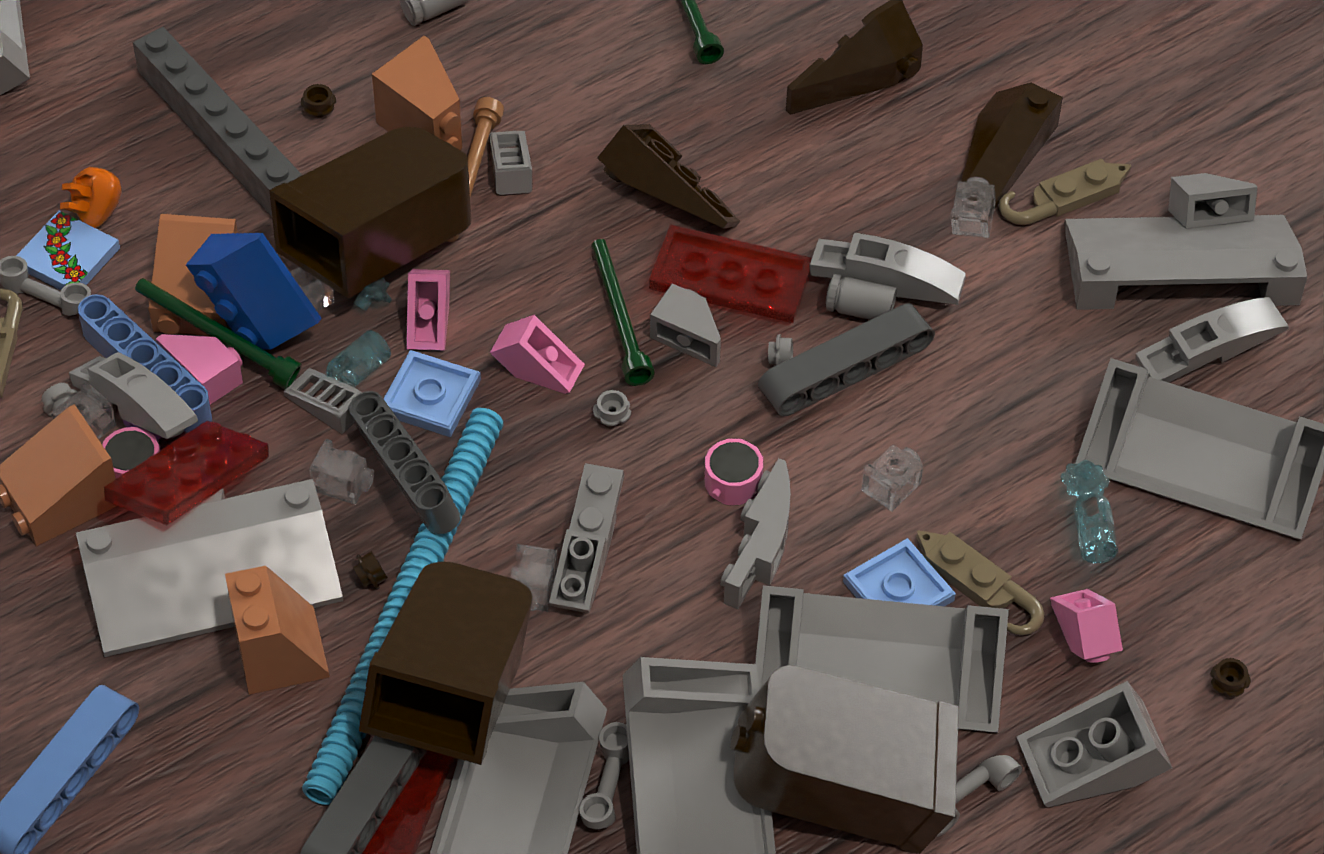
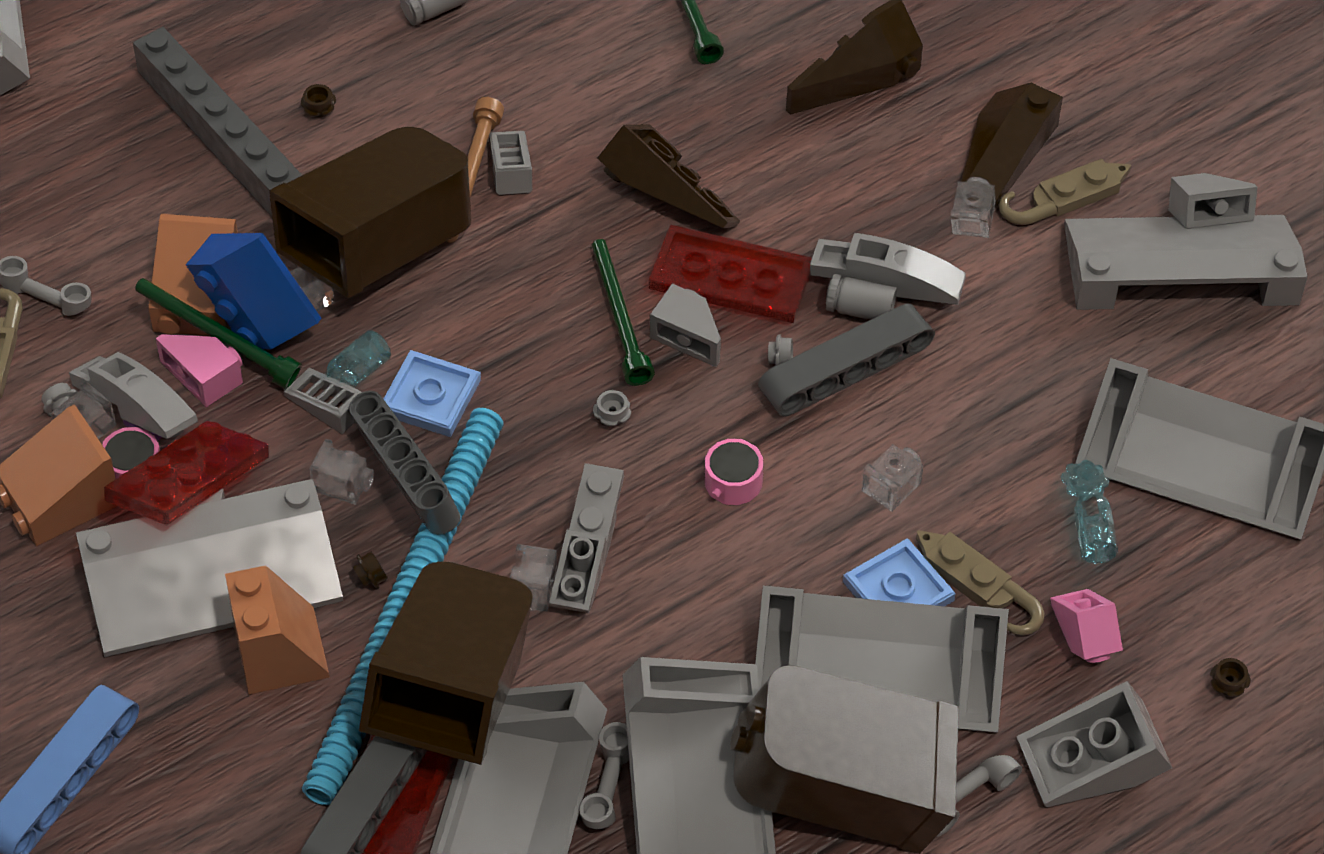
(68, 251): light blue tile -> none
(93, 195): orange piece -> none
(113, 331): medium blue beam -> none
(373, 293): clear light blue plant -> none
(418, 94): nougat slope -> none
(427, 309): bright pink slope -> none
(537, 355): bright pink slope -> none
(764, 536): light grey slope -> none
(1212, 336): light grey slope -> none

